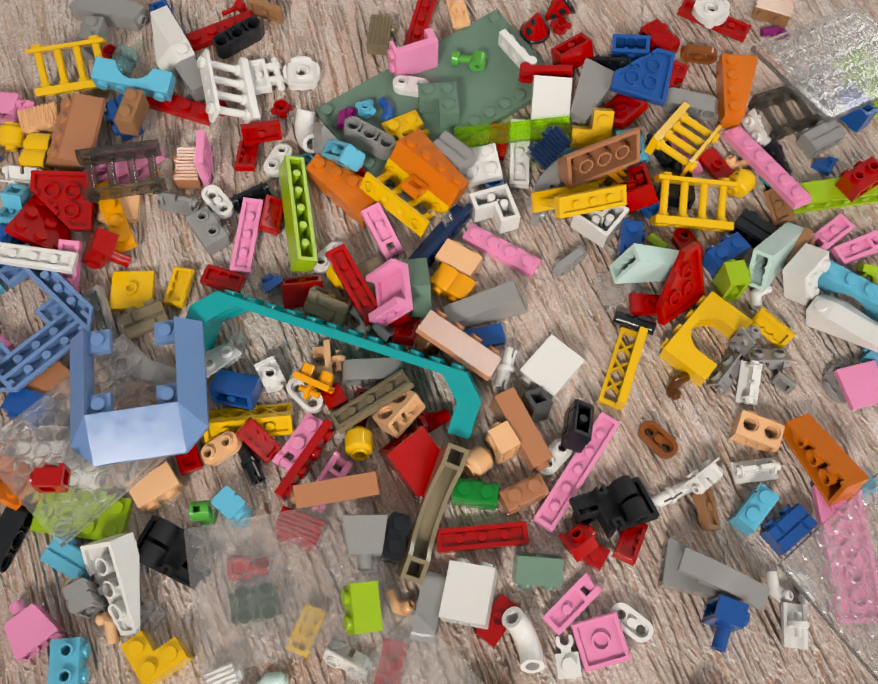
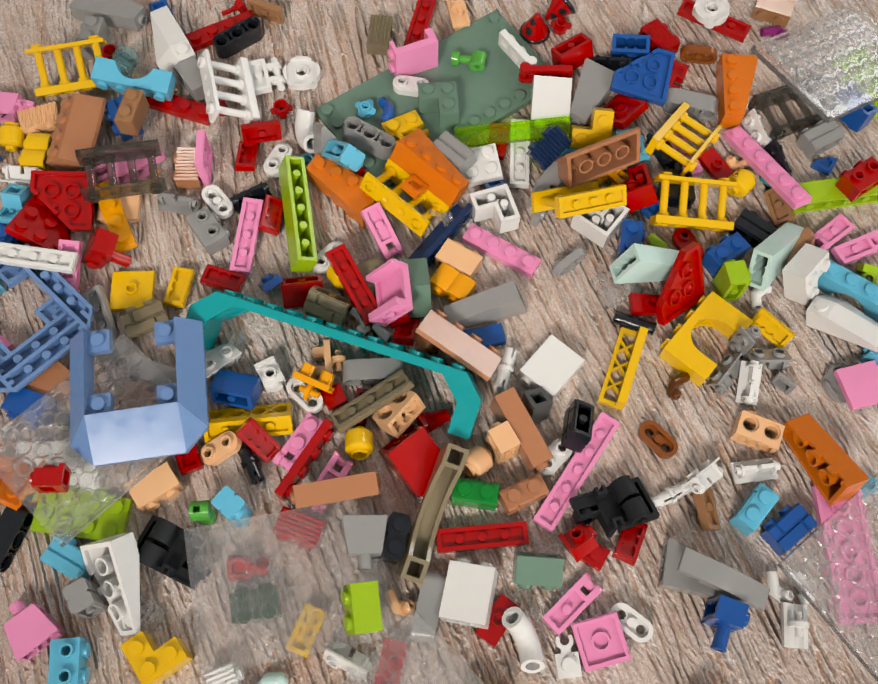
(110, 628): light nougat arm -> none
(343, 114): magenta arm -> none

